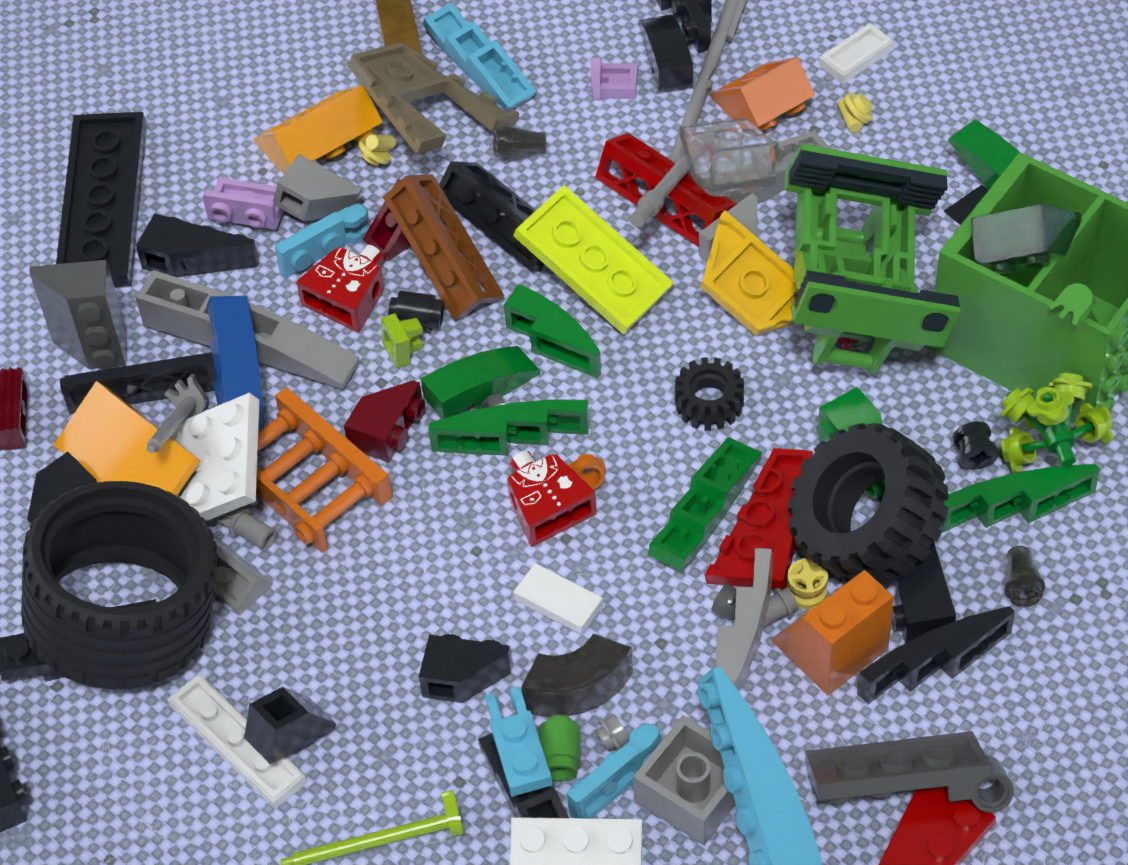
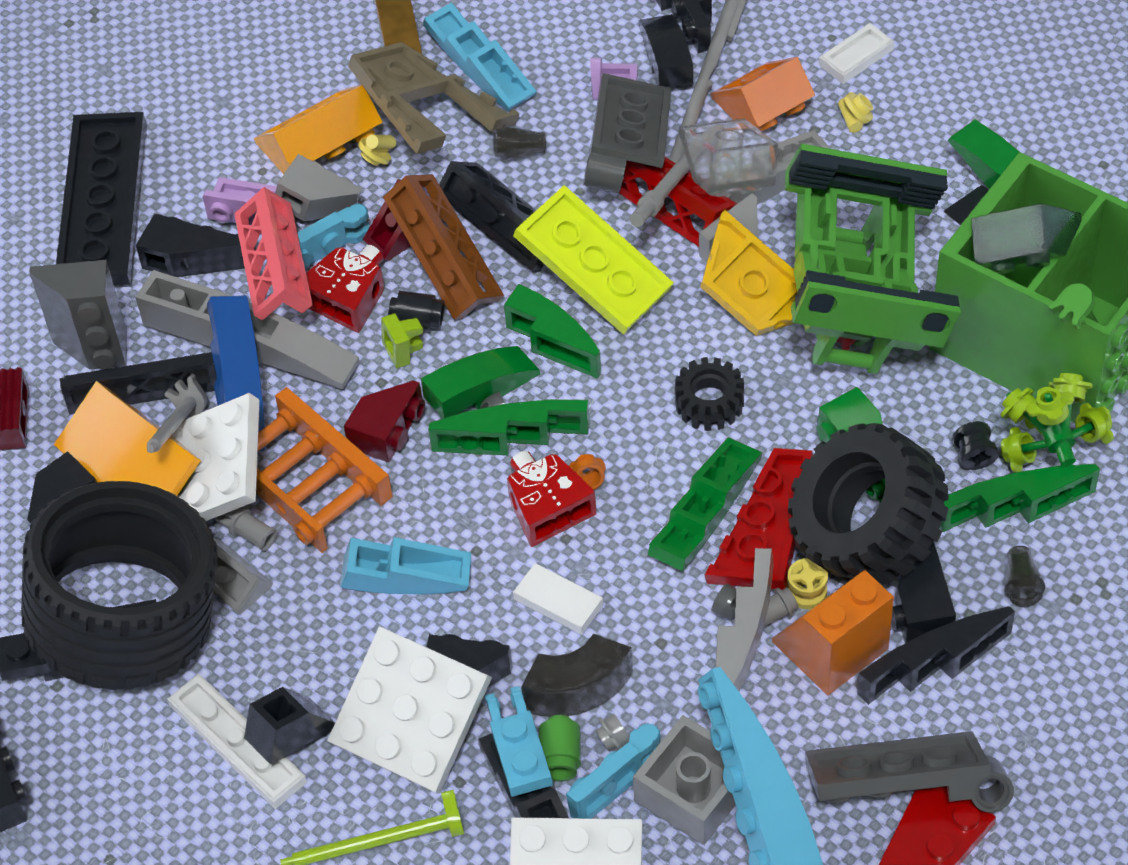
(281, 249): none -> coral fence
(404, 567): none -> medium azure slope
(409, 709): none -> white plate
(627, 126): none -> dark grey hinge

